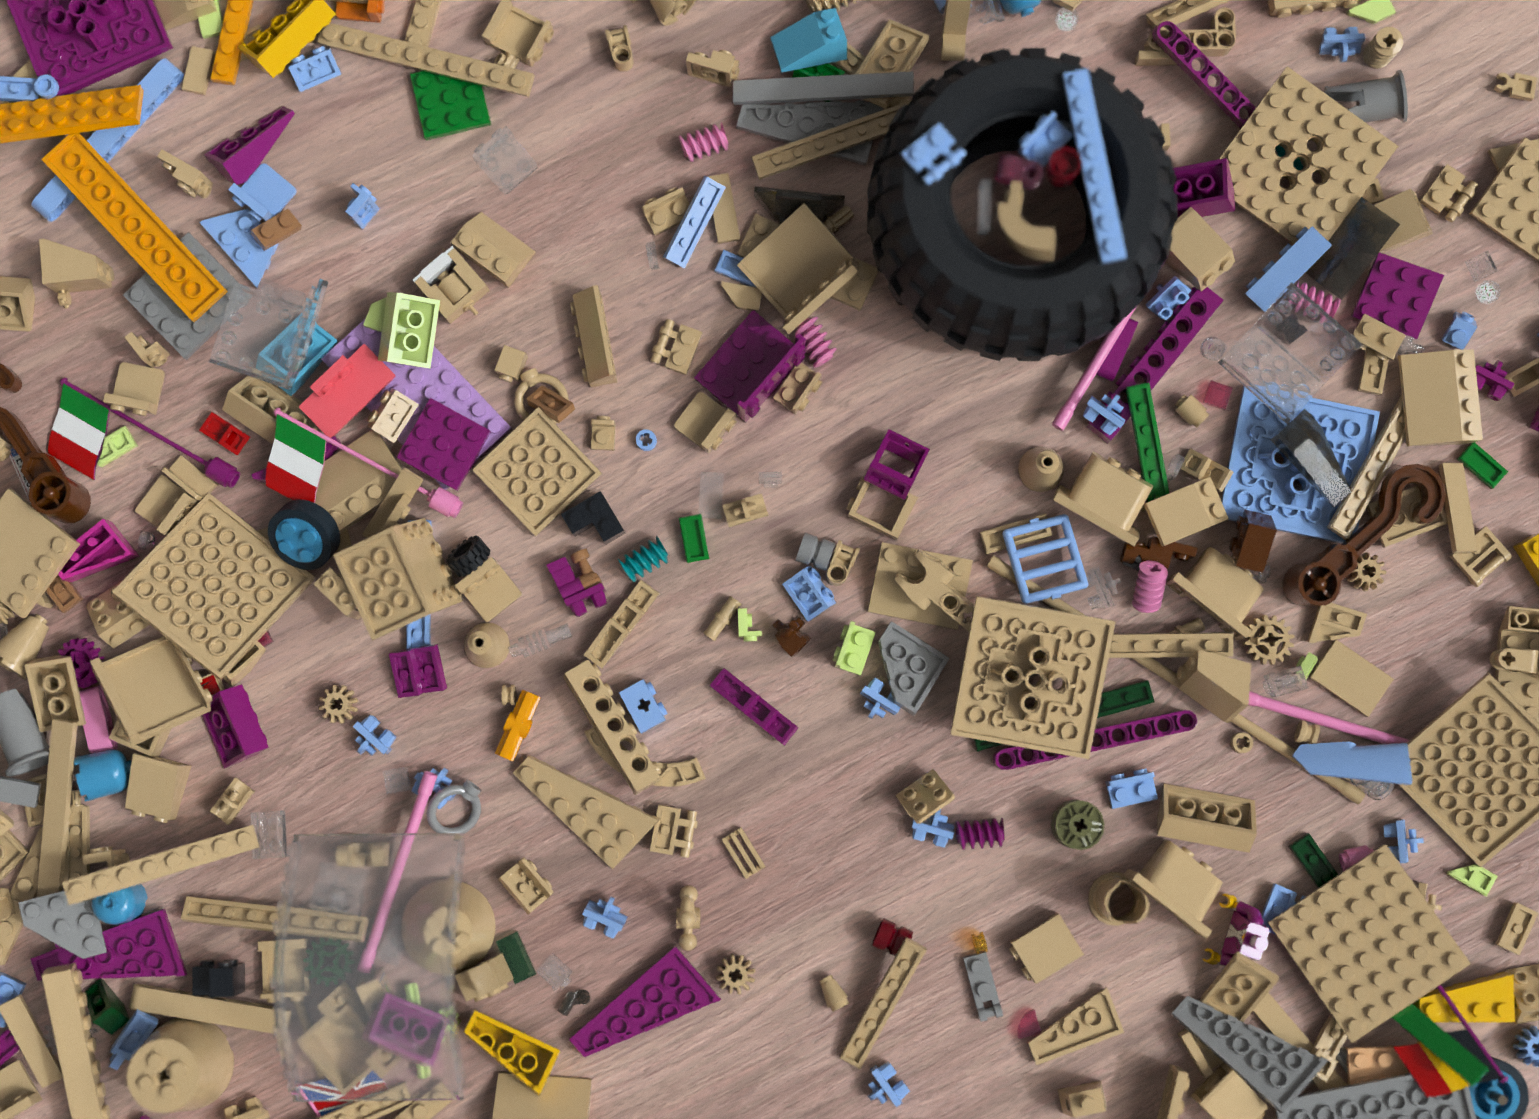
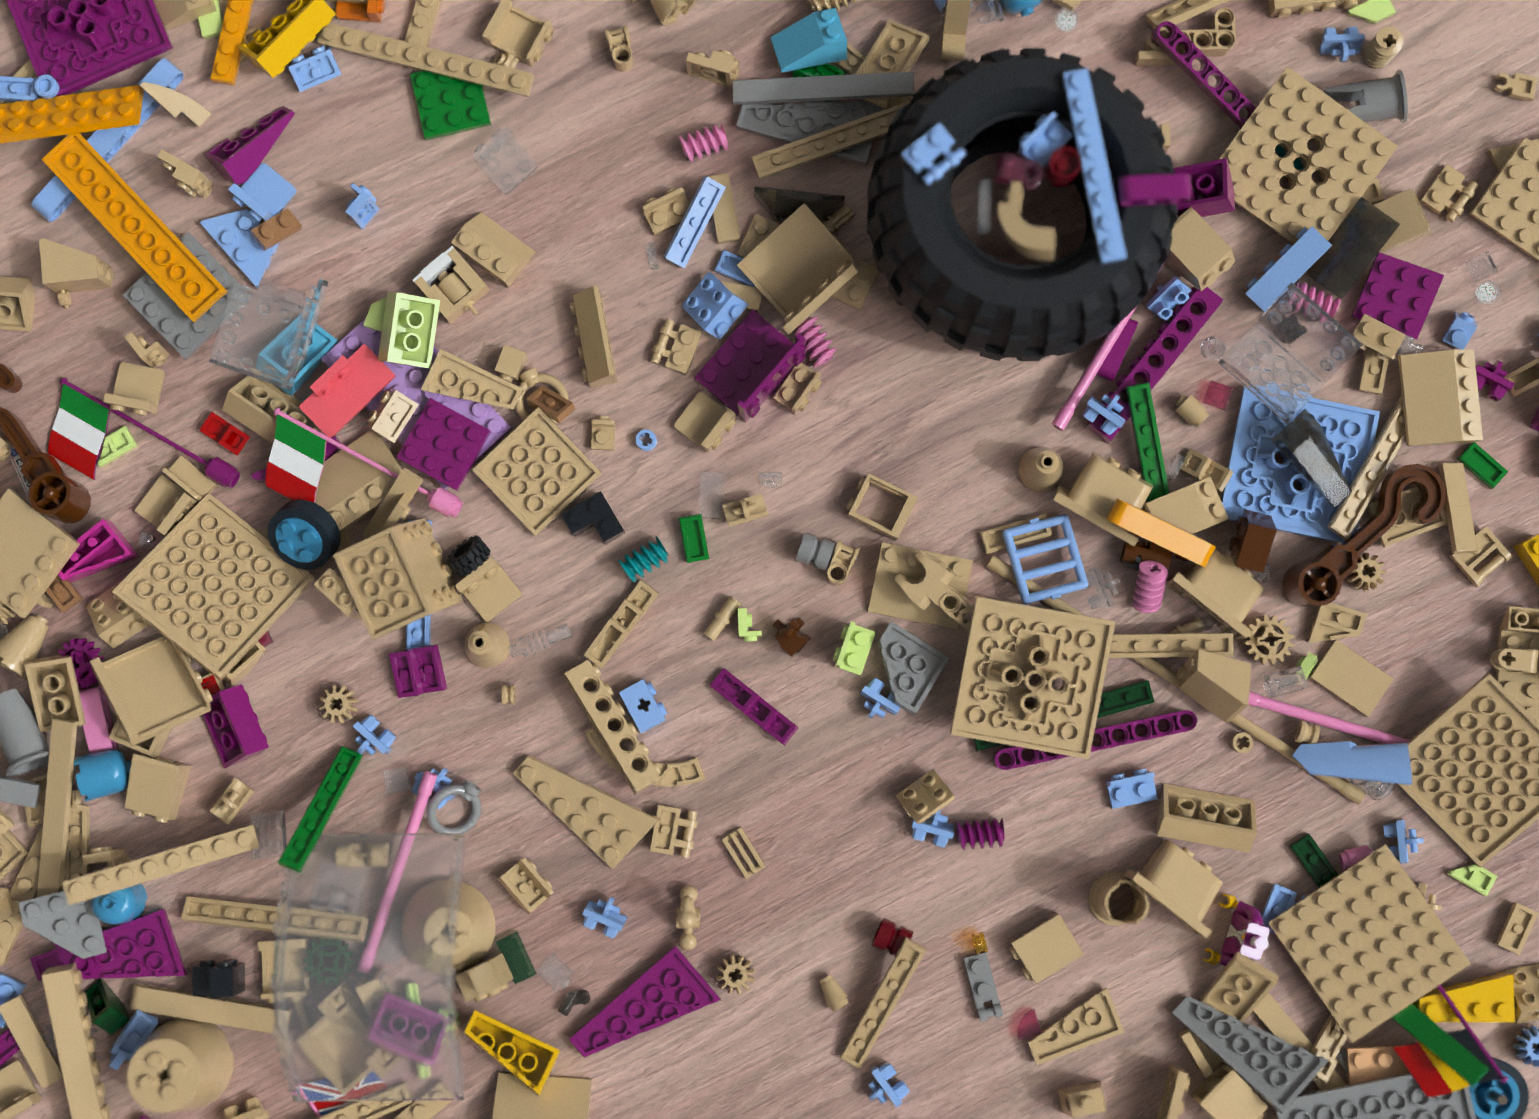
(176, 102): none -> tan slope
(198, 70): tan tile -> none
(320, 809): none -> green tile
(466, 381): none -> tan wing
(517, 725): light orange piece -> none
(581, 588): magenta hips -> none
(714, 306): none -> light blue bracket
(809, 593): light blue bracket -> none
(888, 478): magenta window -> none
(1063, 824): olive wheel -> none
(1155, 189): none -> magenta beam
(1161, 532): none -> light orange beam

